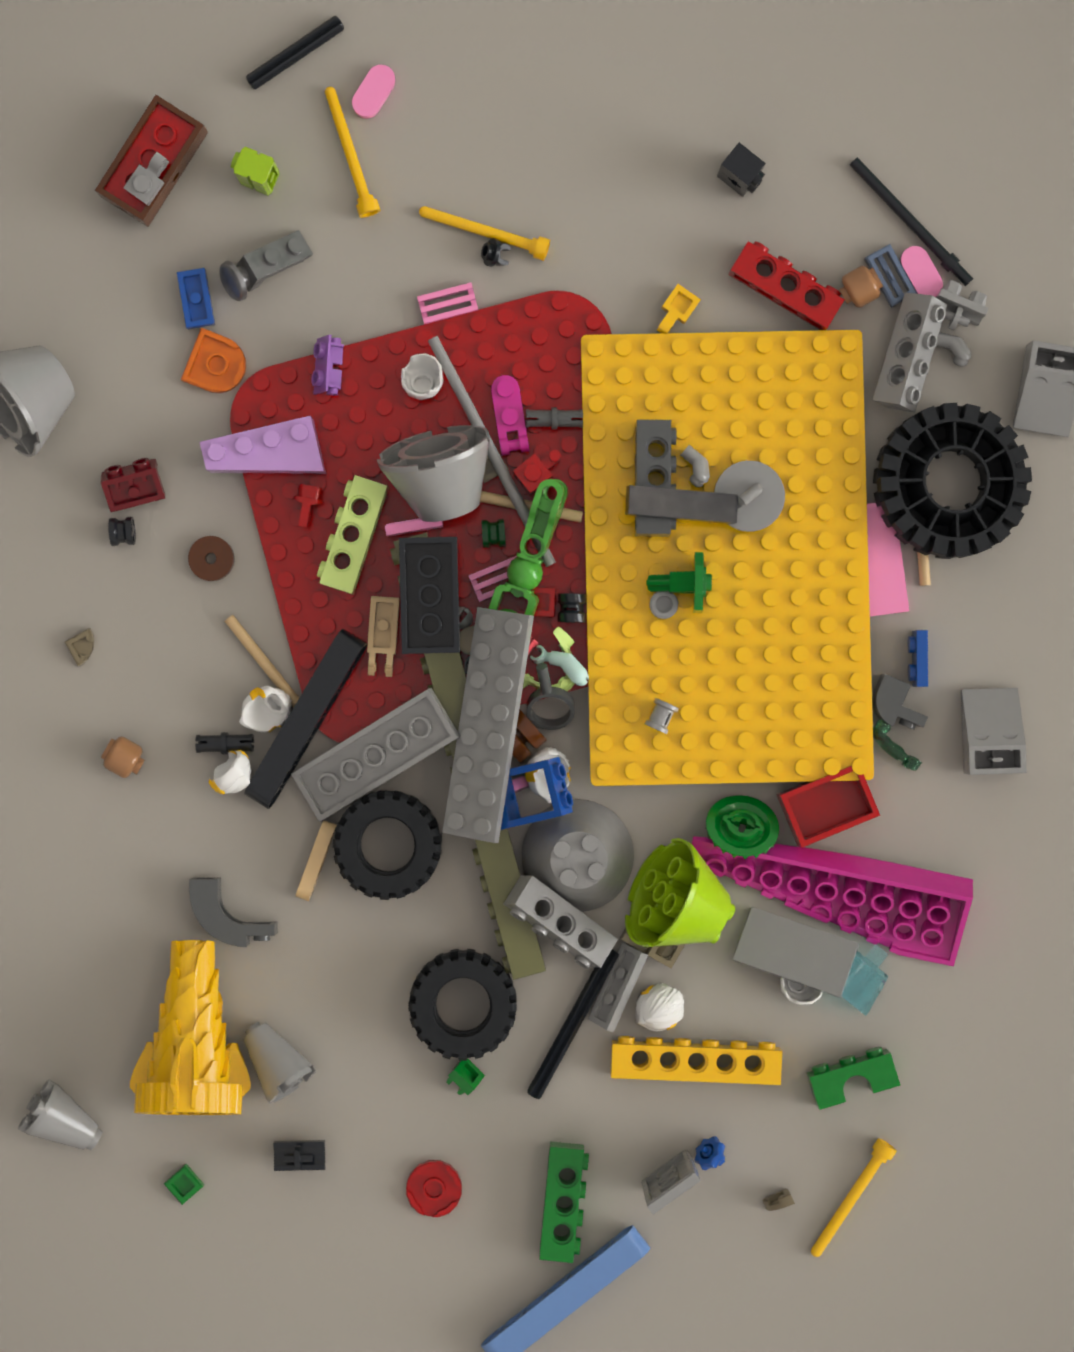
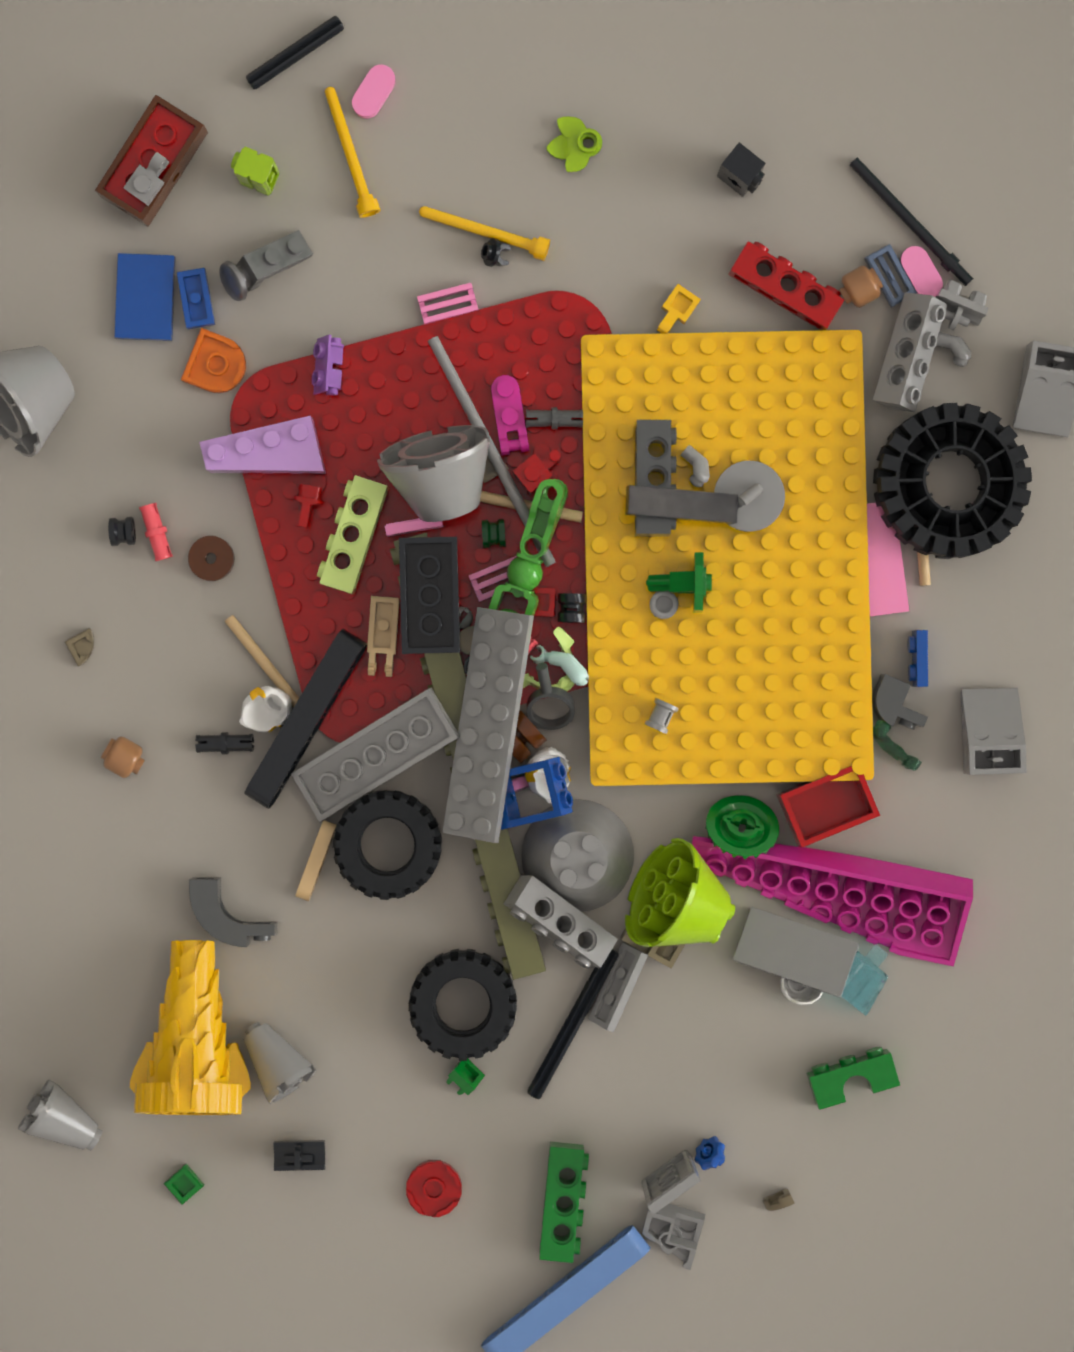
(132, 484): dark red bracket -> none
(145, 297): none -> blue tile
(155, 532): none -> coral pin
(232, 775): white hair -> none
(422, 376): white hair -> none
(570, 143): none -> lime plate
(659, 1007): white hair -> none
(675, 1231): none -> light grey slope
(767, 1072): yellow brick -> none
(881, 1153): yellow piece -> none

